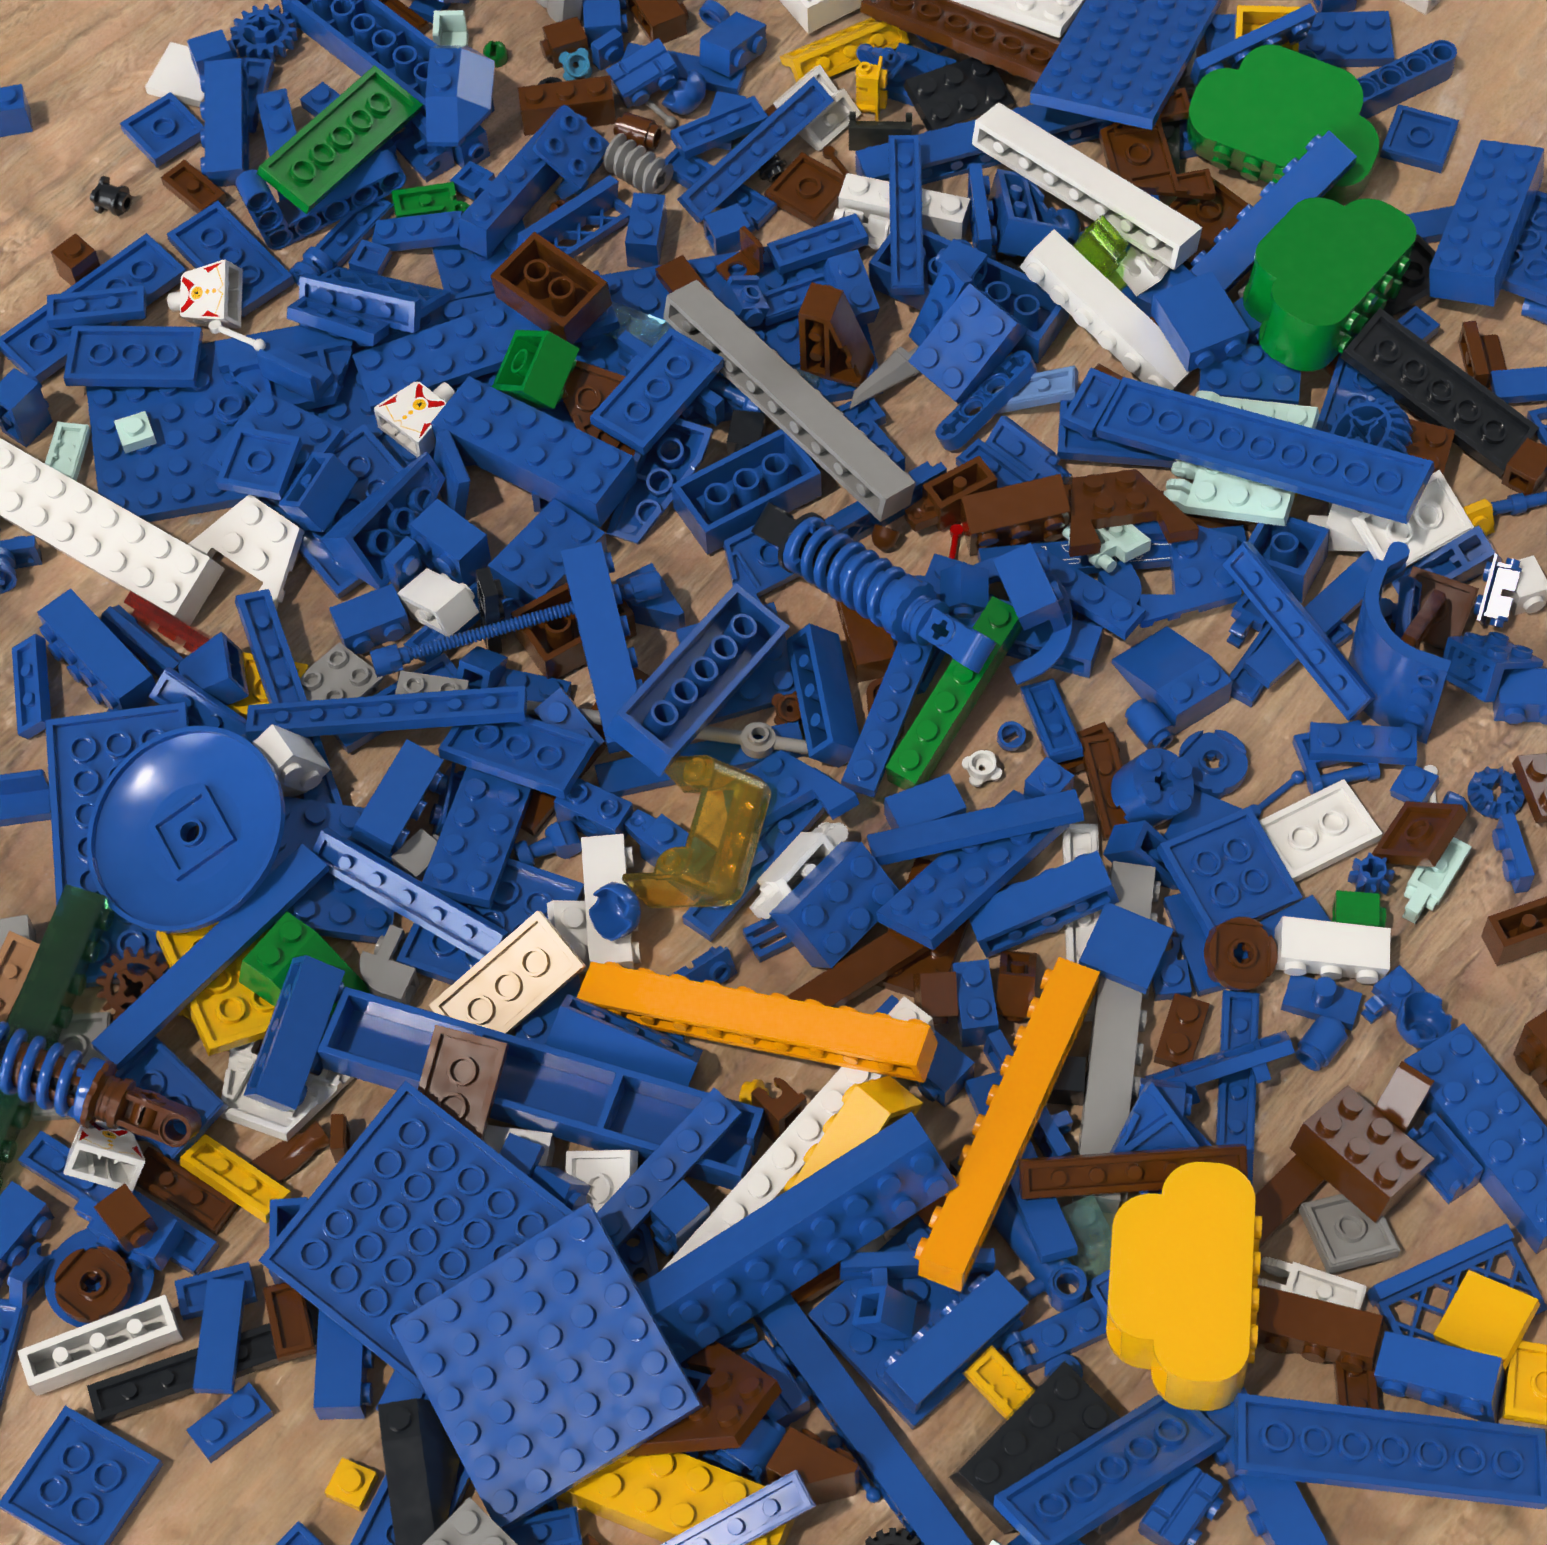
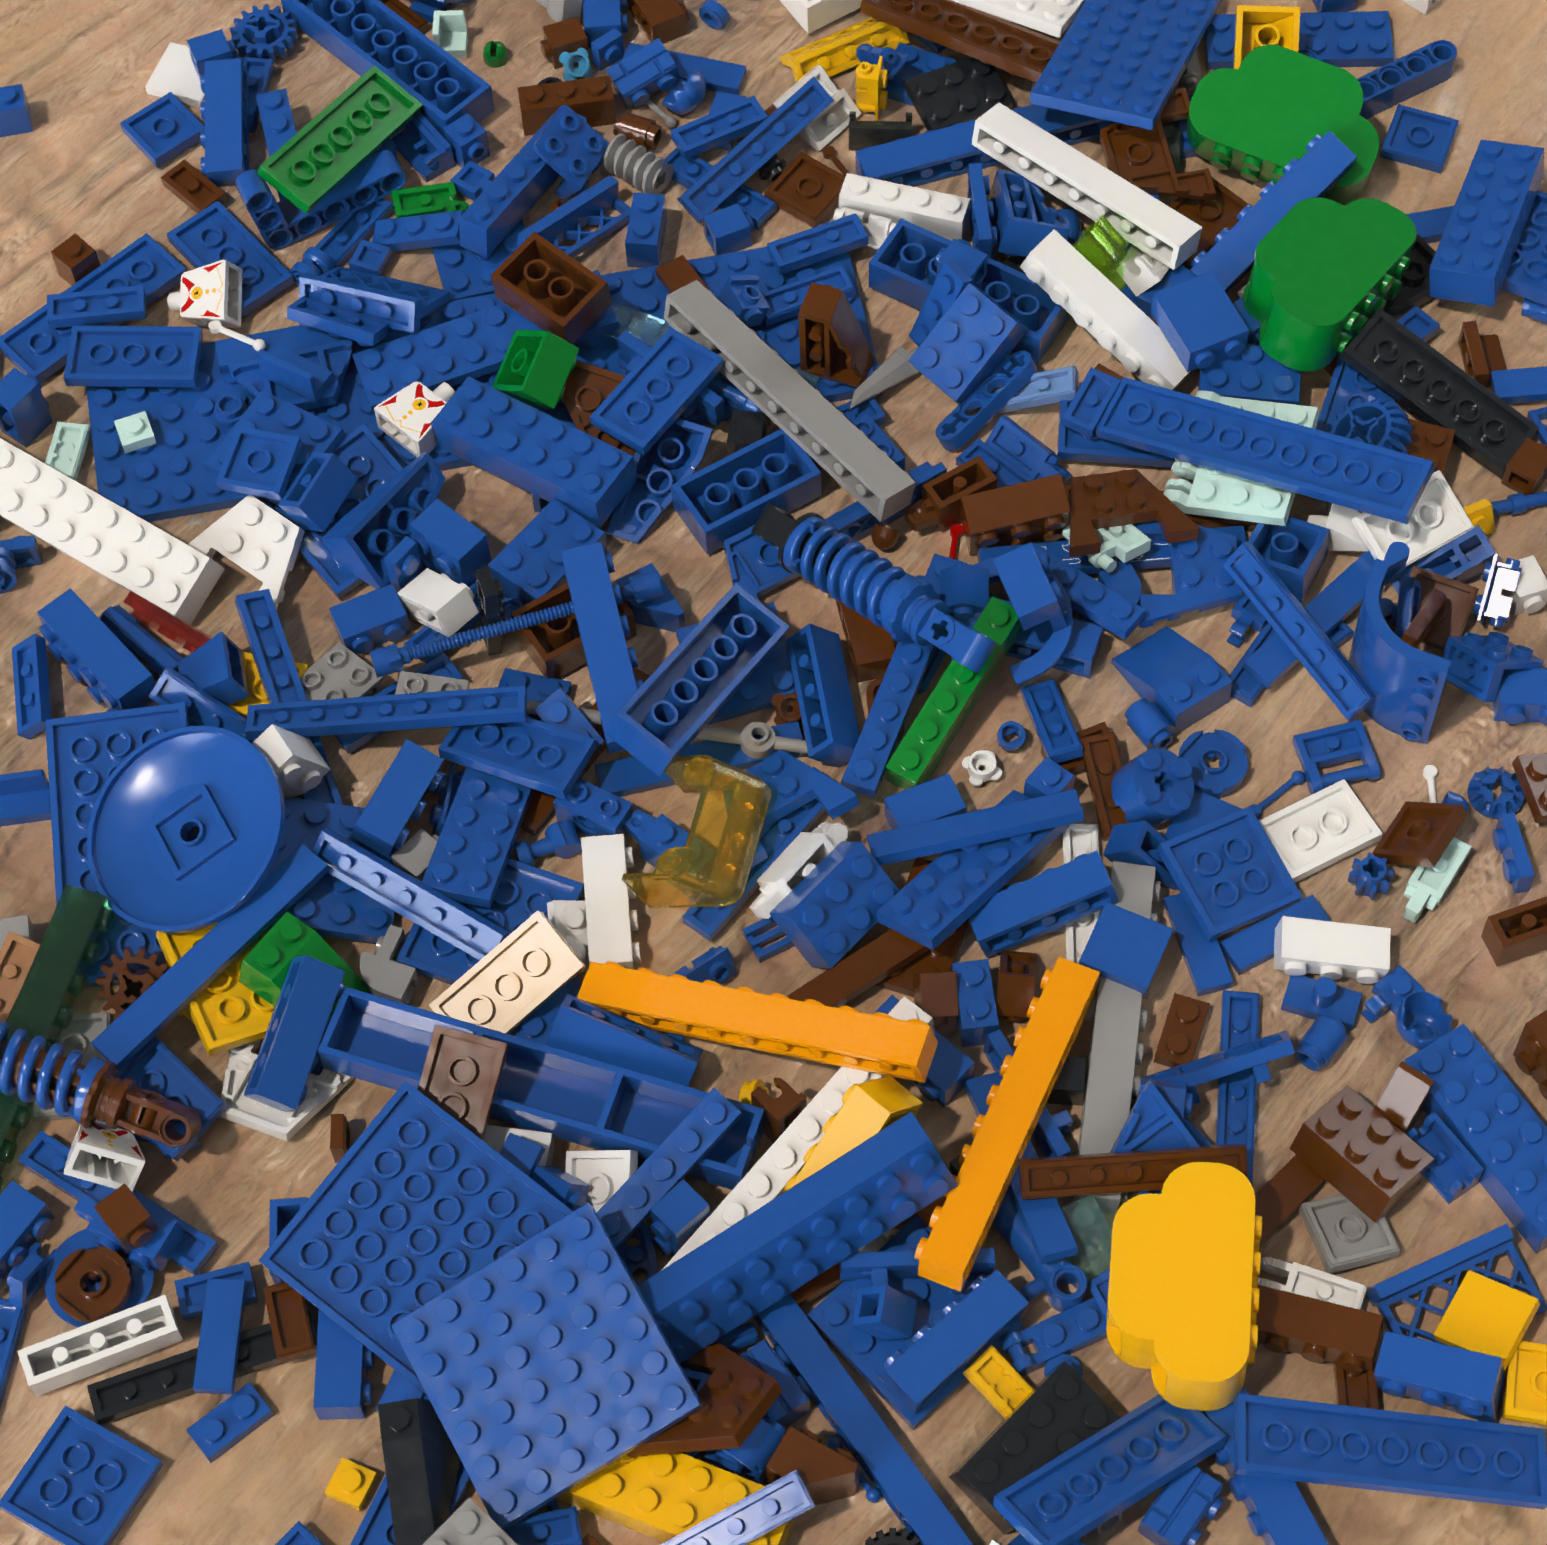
(111, 197): black brick -> none
(184, 1192): reddish brown tile -> none
(233, 1177): yellow plate -> none
(291, 1155): reddish brown piece -> none
(318, 99): blue plate -> none
(457, 93): blue wedge -> none
(457, 482): blue tile -> none
(482, 668): blue brick -> none
(615, 911): blue hair -> none
(732, 44): blue brick -> none
(750, 256): reddish brown bracket -> none
(849, 274): blue brick -> none
(905, 215): blue tile -> none
(1171, 975): blue plate -> none
(1224, 966): reddish brown plate -> none
(1288, 28): blue plate -> none
(1358, 909): green brick -> none
(1362, 743): blue plate -> none
(1414, 784): blue plate -> none

